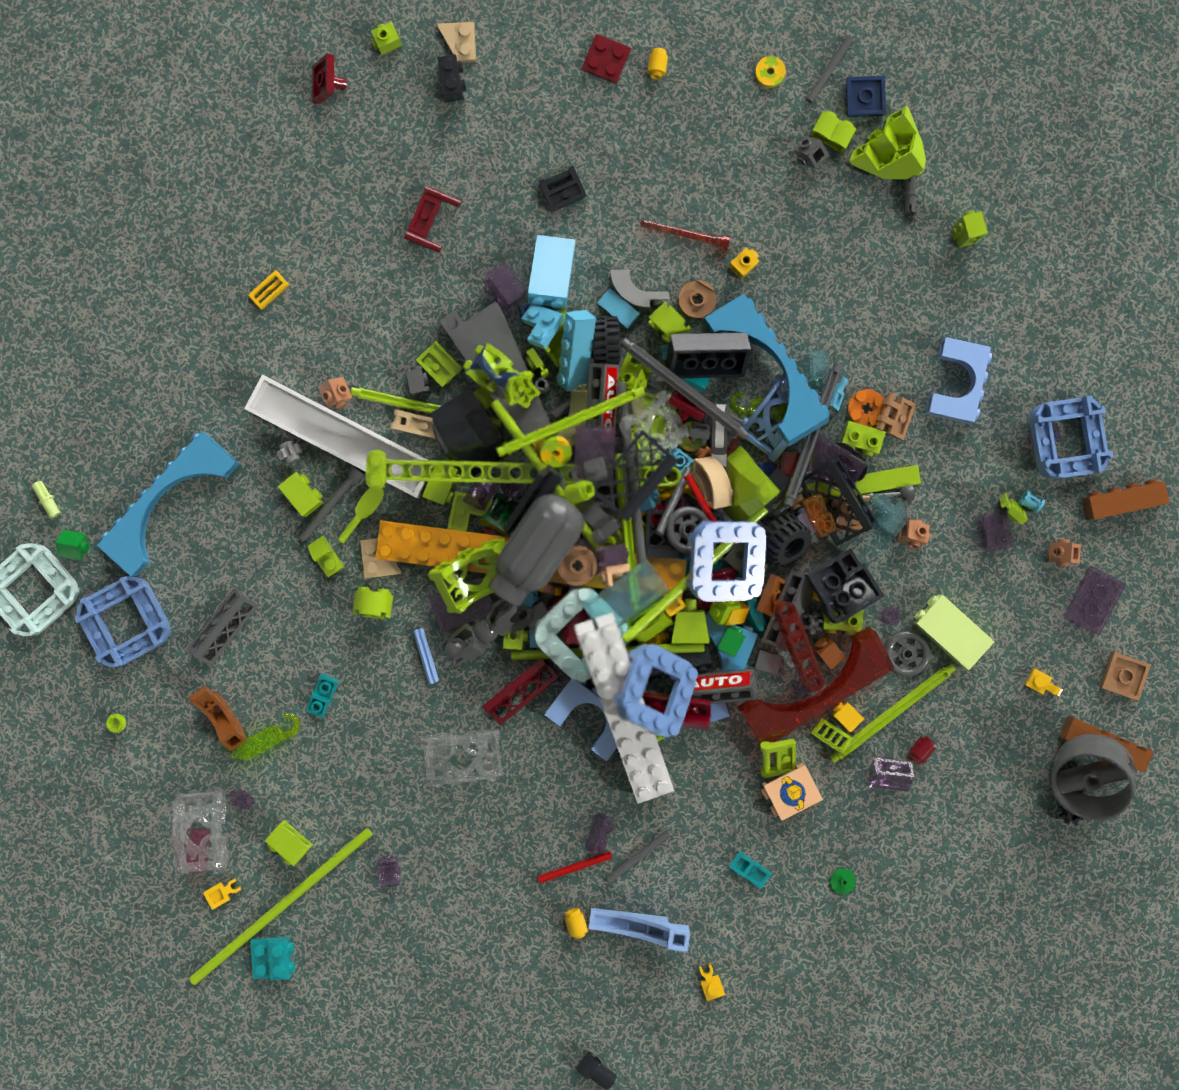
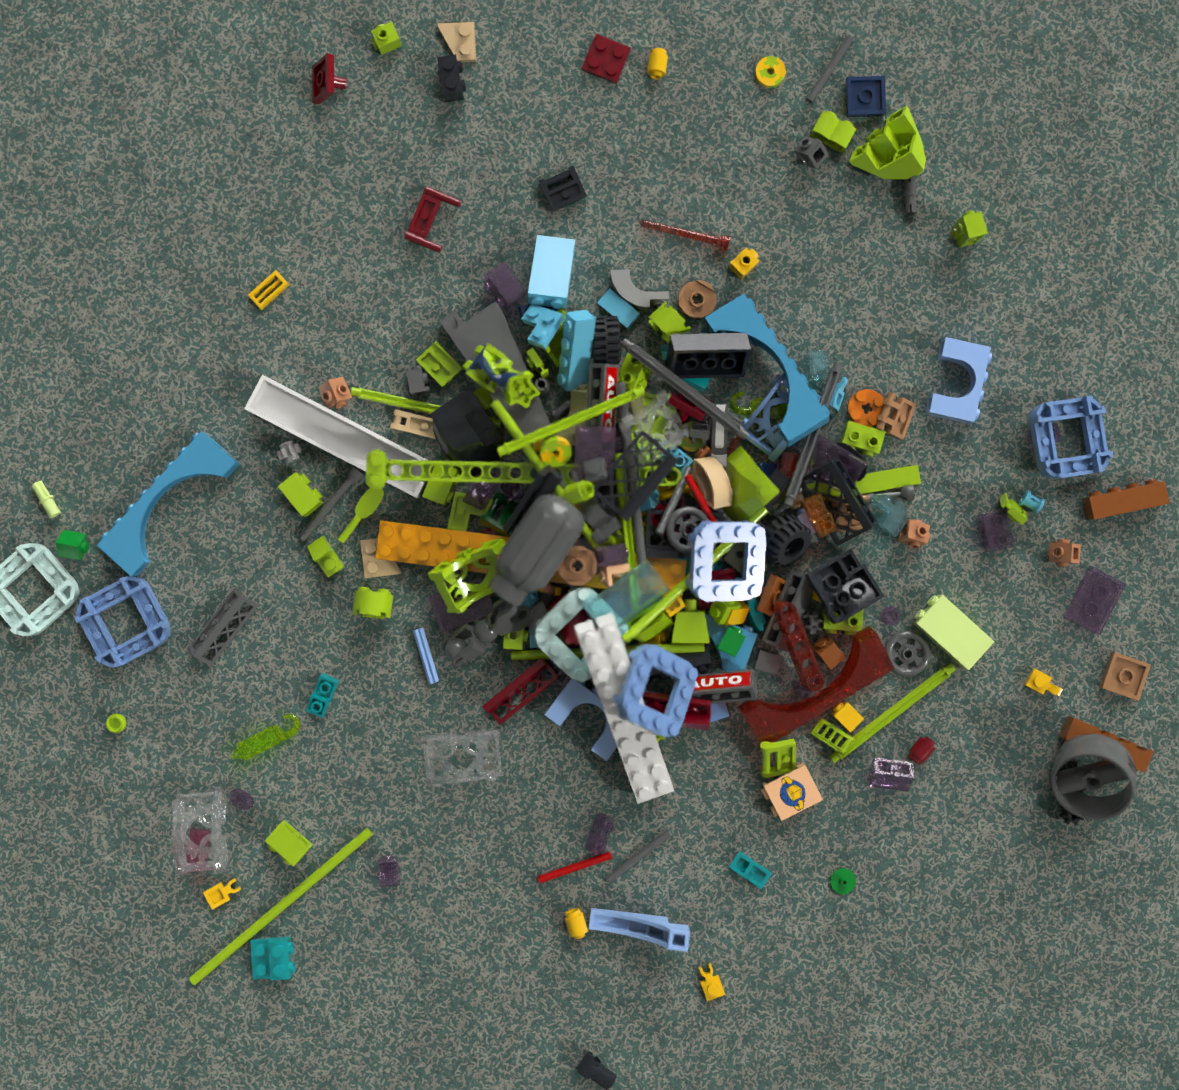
(222, 717): dark orange arch -> none

